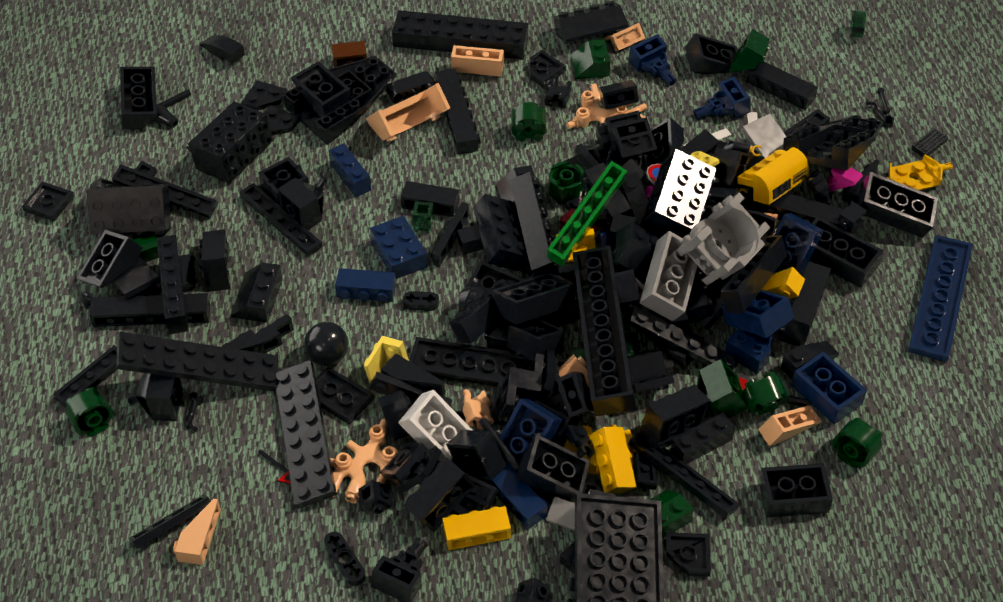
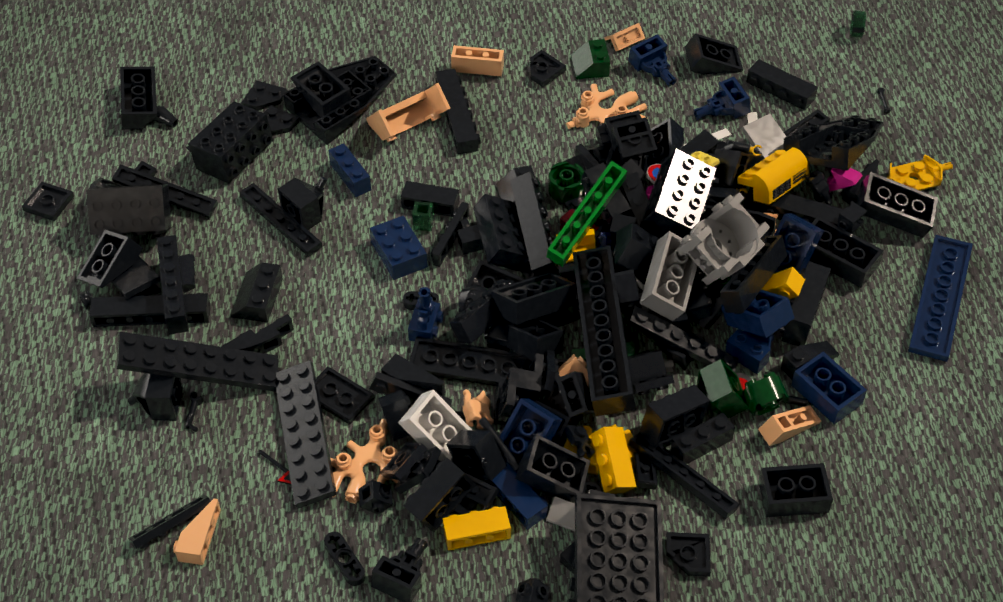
(89, 377): black plate -> none
(89, 412): dark green brick -> none
(150, 247): dark green brick -> none
(175, 99): black piece -> none
(214, 260): black wedge -> none
(224, 48): black slope -> none
(278, 175): black brick -> none
(326, 343): black piece -> none
(348, 52): reddish brown brick -> none
(365, 284): dark blue brick -> none
(382, 353): light yellow bracket -> none
(409, 86): black beam -> none
(425, 317): none -> dark blue brick
(442, 32): black brick -> none
(528, 121): dark green brick -> none
(556, 92): black animal -> none
(590, 21): black slope -> none
(618, 94): black brick -> none
(675, 511): dark green slope -> none
(750, 52): dark green slope -> none
(857, 443): dark green brick -> none
(886, 119): black piece -> none
(929, 143): black tile -> none

